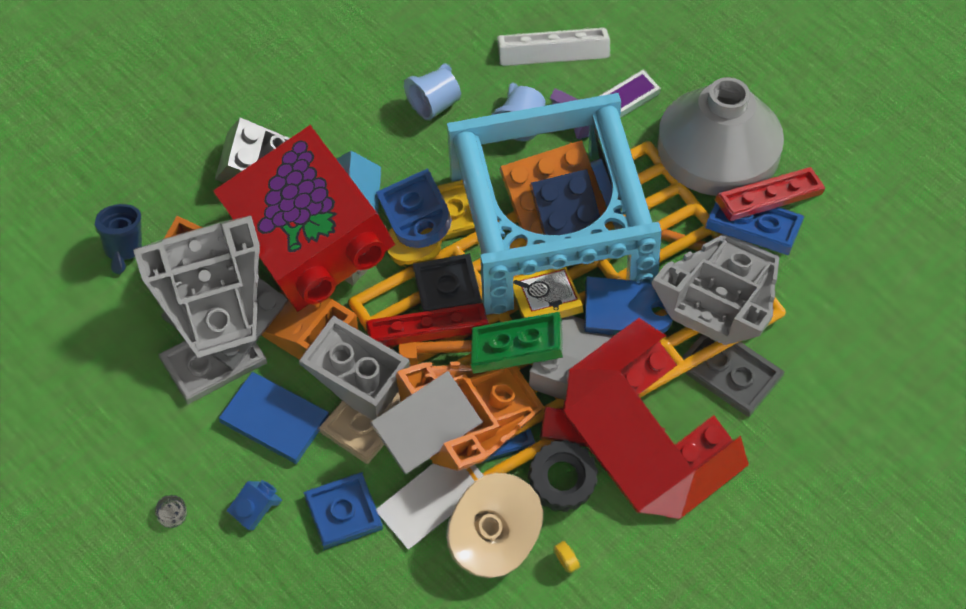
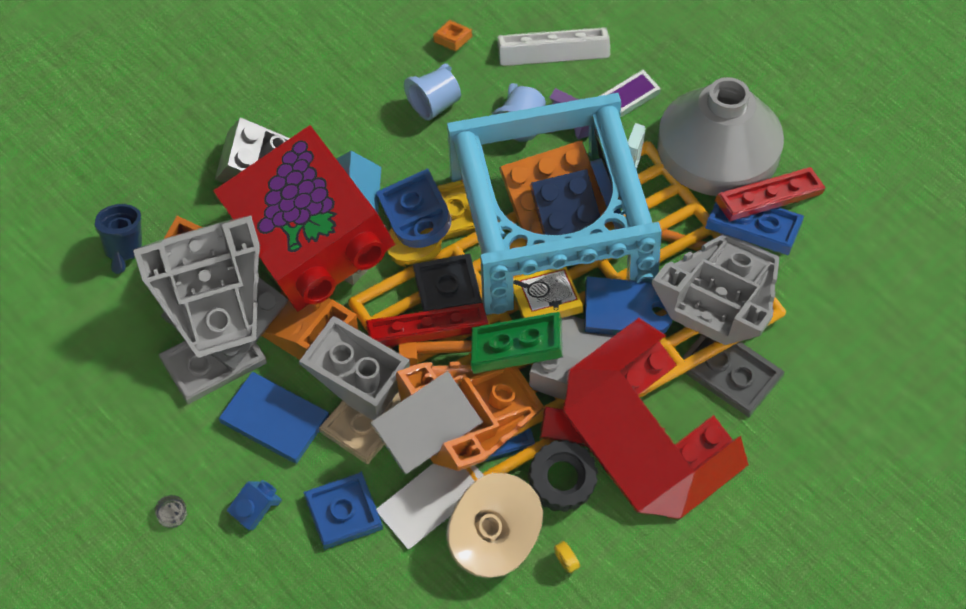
(452, 35): none -> orange tile
(636, 142): none -> light aqua tile

